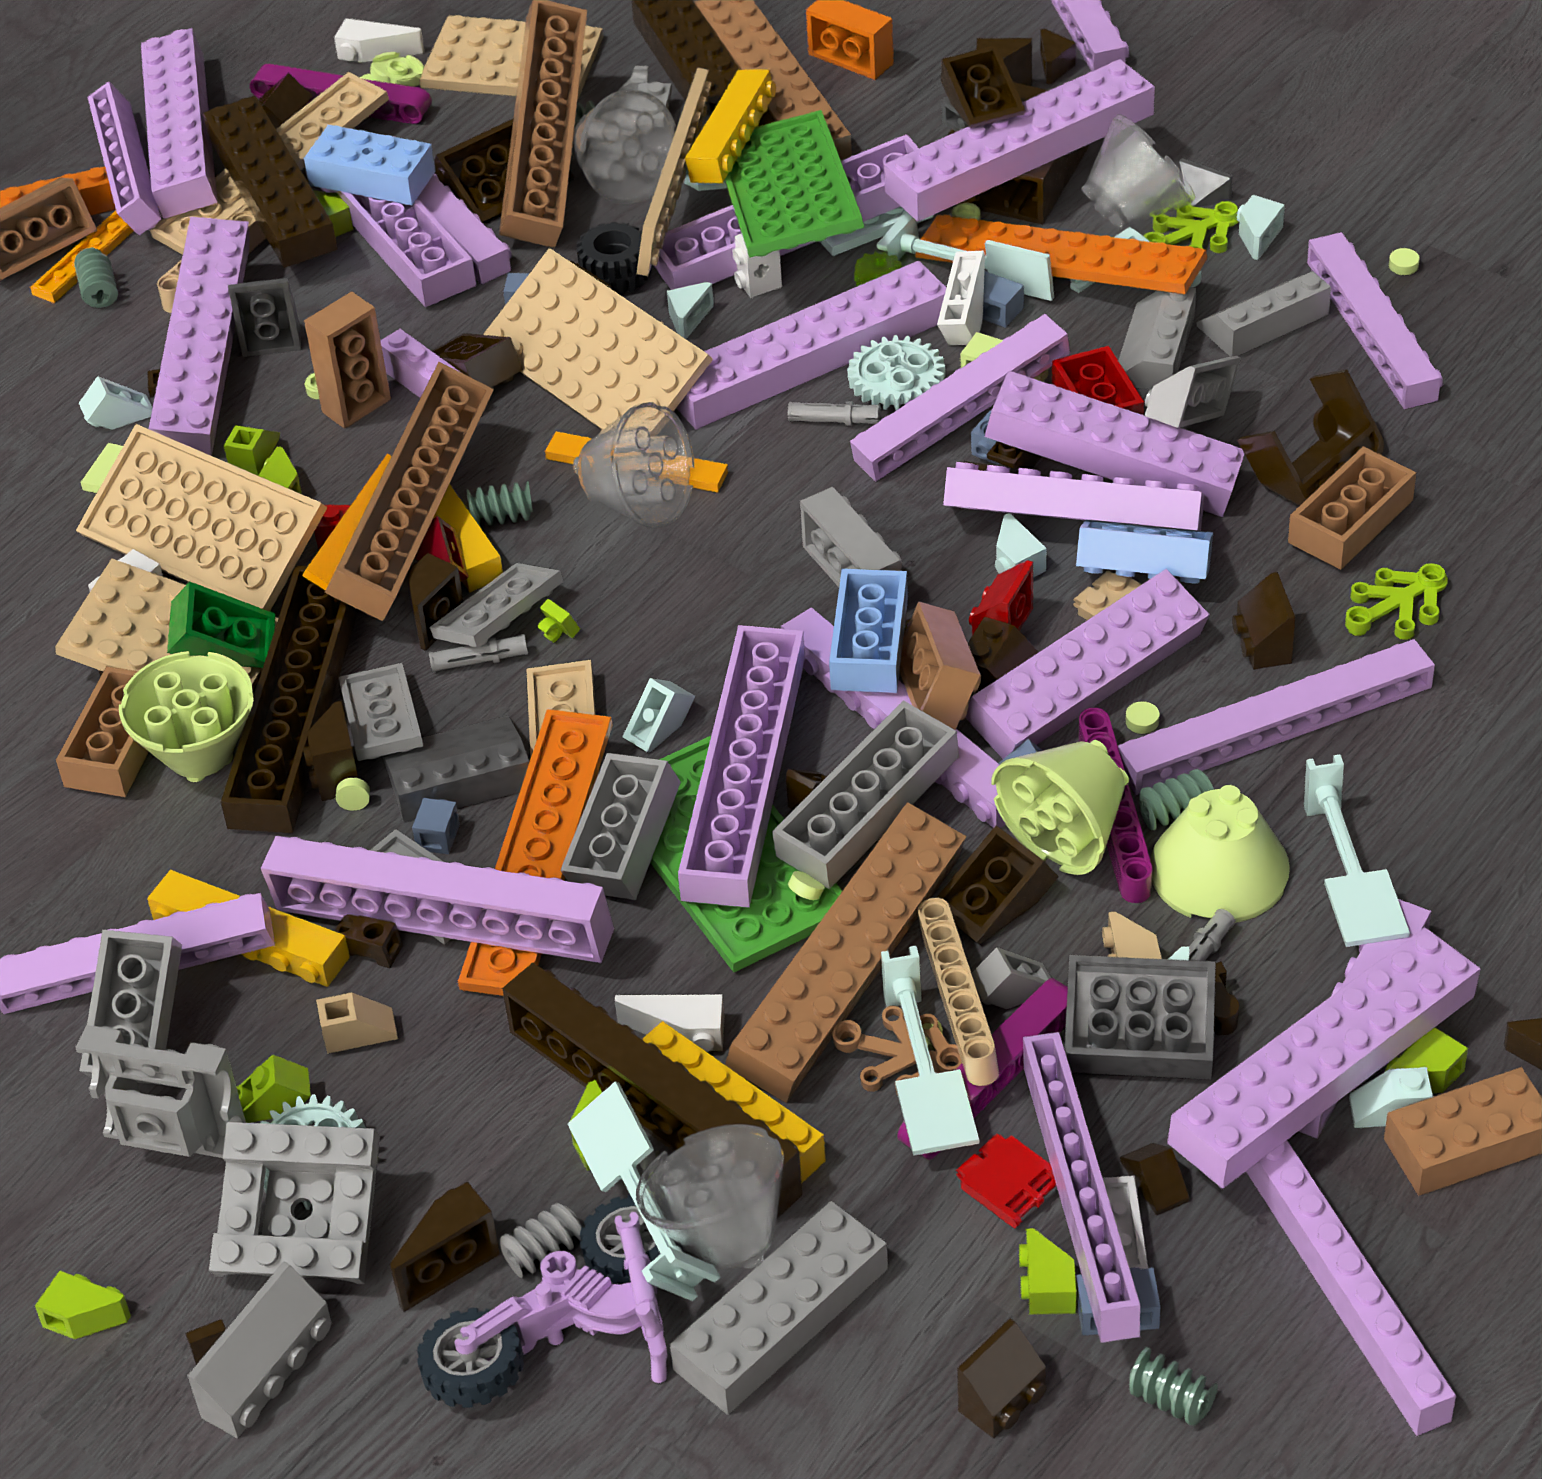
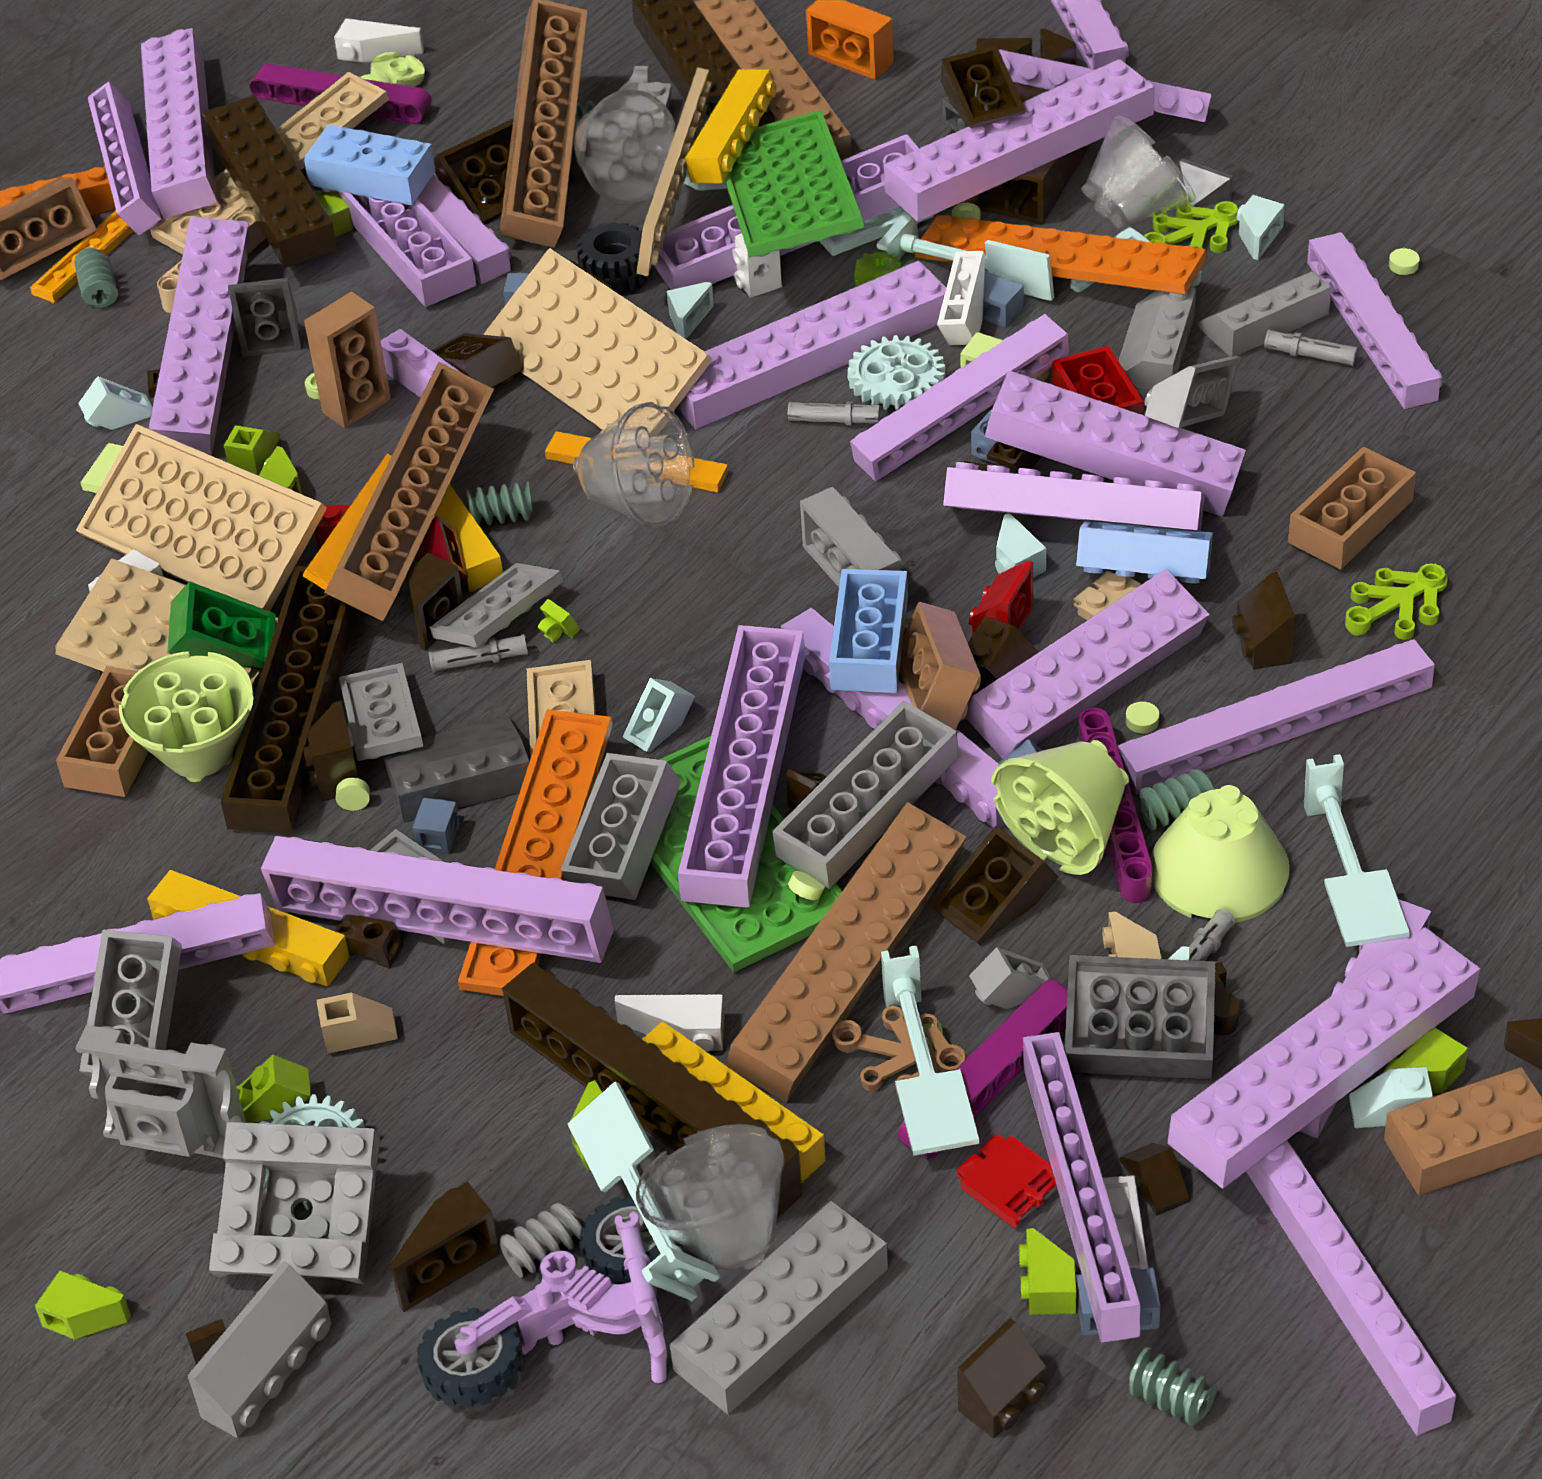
(284, 100): dark brown slope -> none
(486, 56): tan plate -> none
(958, 992): tan beam -> none
(1051, 74): none -> lavender brick
(1305, 346): none -> light grey pin
(1342, 430): dark brown windscreen -> none

